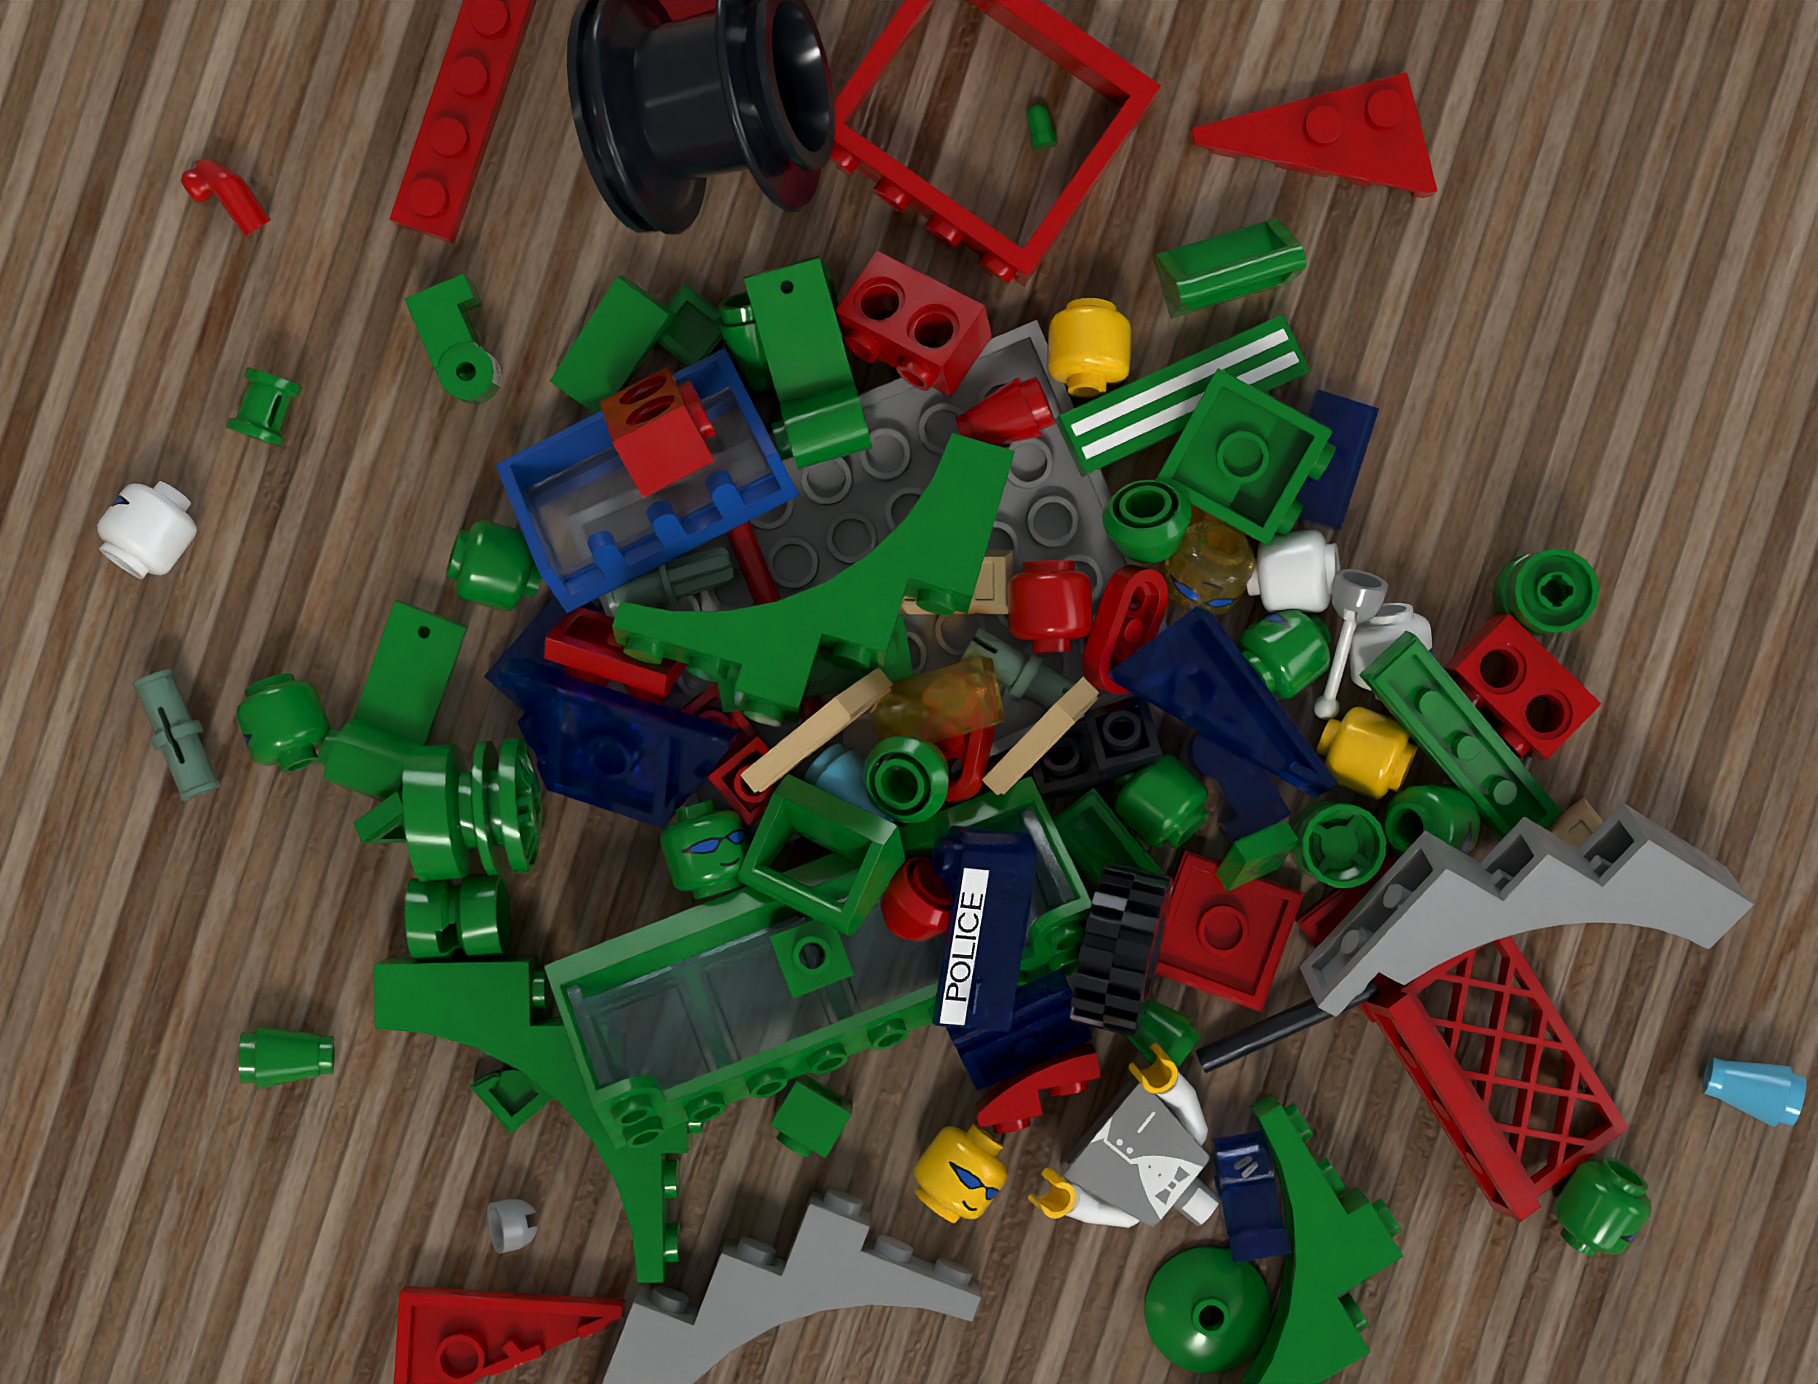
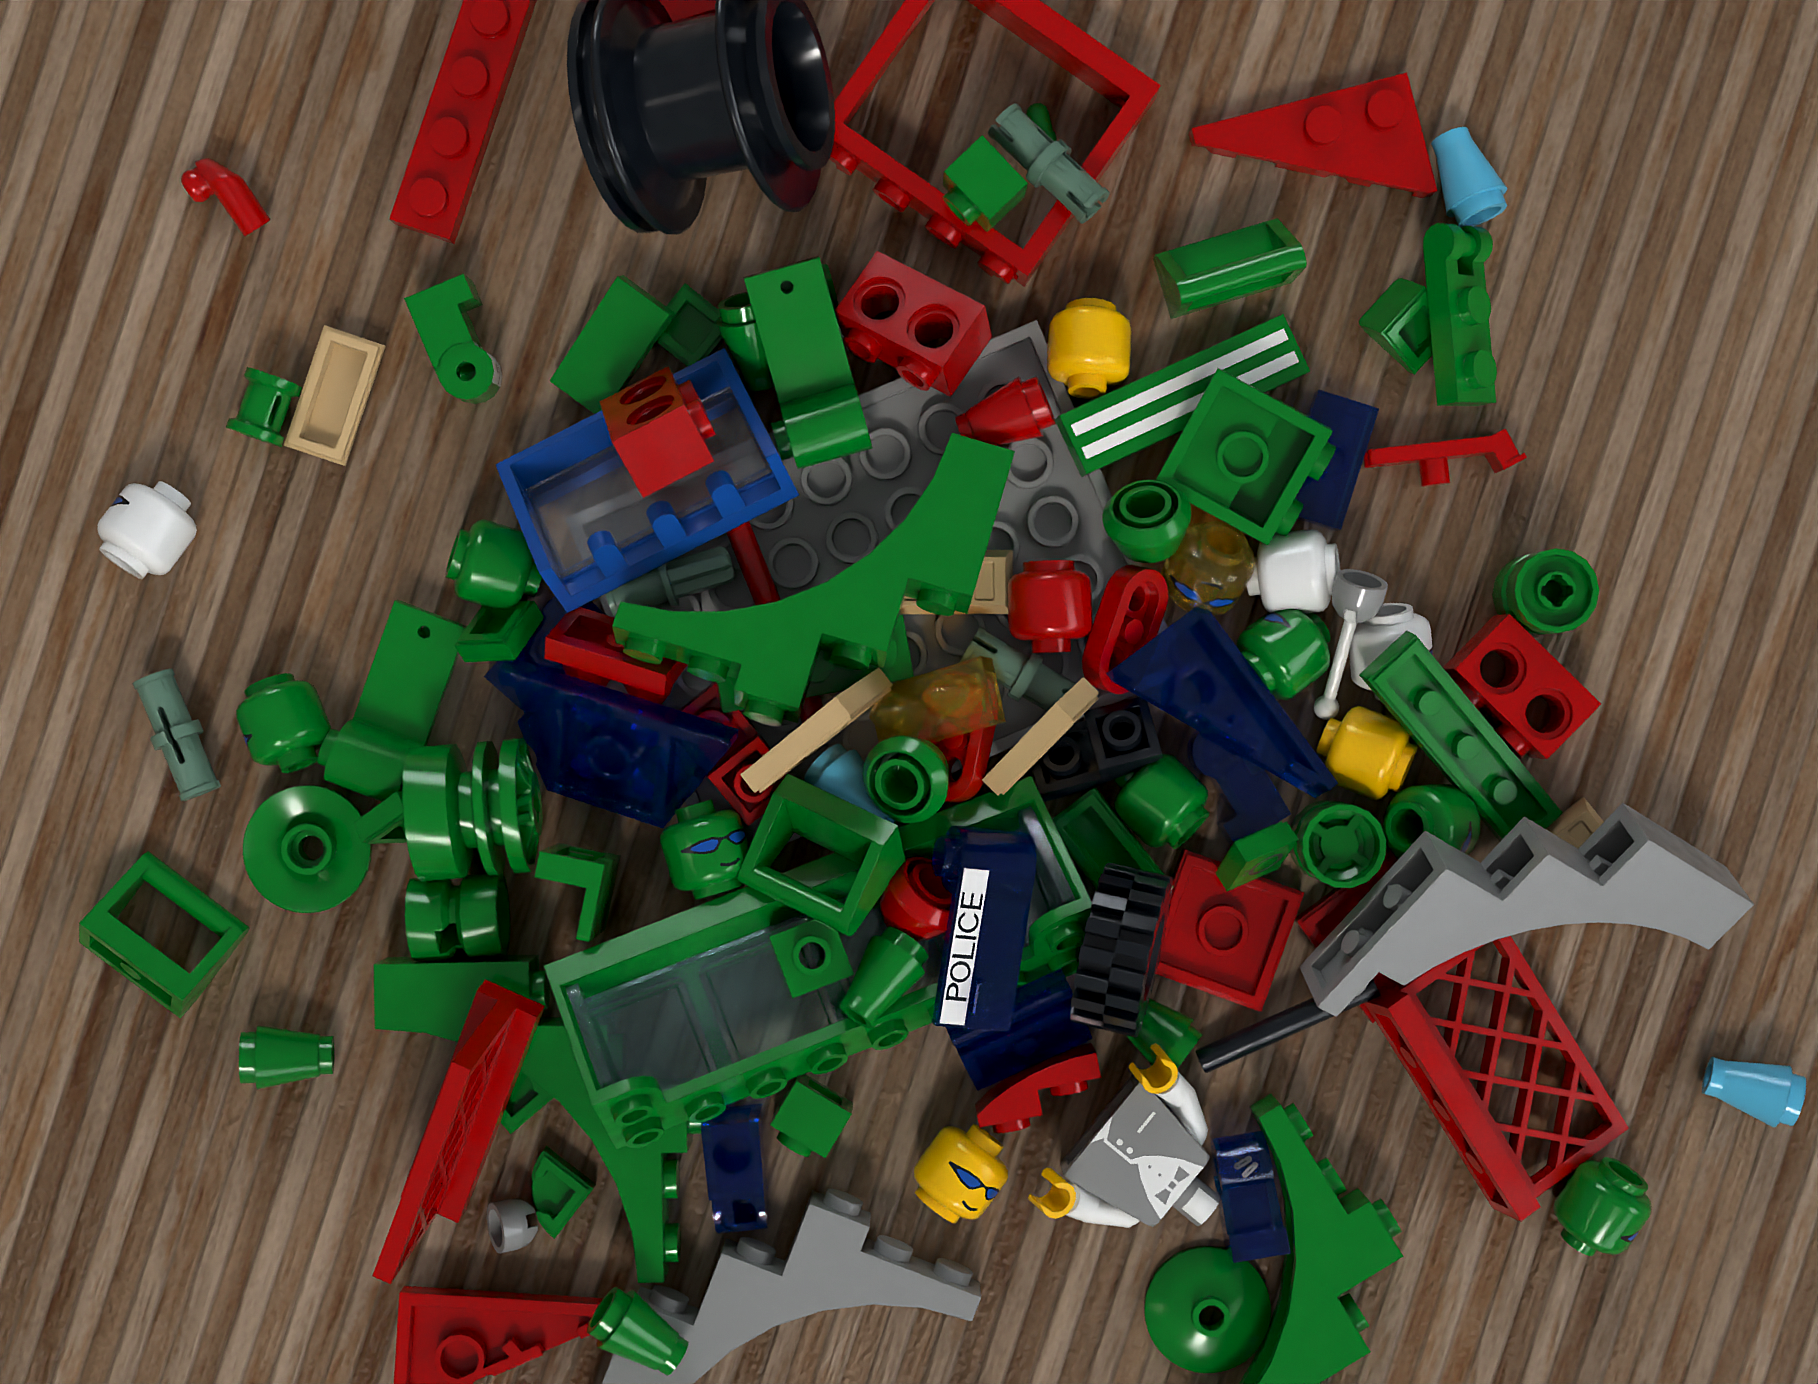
(141, 961): none -> green tile
(277, 856): none -> green dish
(334, 395): none -> tan tile
(462, 1119): none -> red fence
(499, 633): none -> green tile
(557, 1190): none -> green tile
(584, 869): none -> green panel
(636, 1332): none -> green cone
(736, 1169): none -> clear blue leg
(884, 974): none -> green cone
(982, 185): none -> green plate
(1048, 163): none -> sand green pin
(1401, 324): none -> green slope
(1434, 456): none -> red piece
(1459, 314): none -> green plate
(1467, 179): none -> medium azure cone

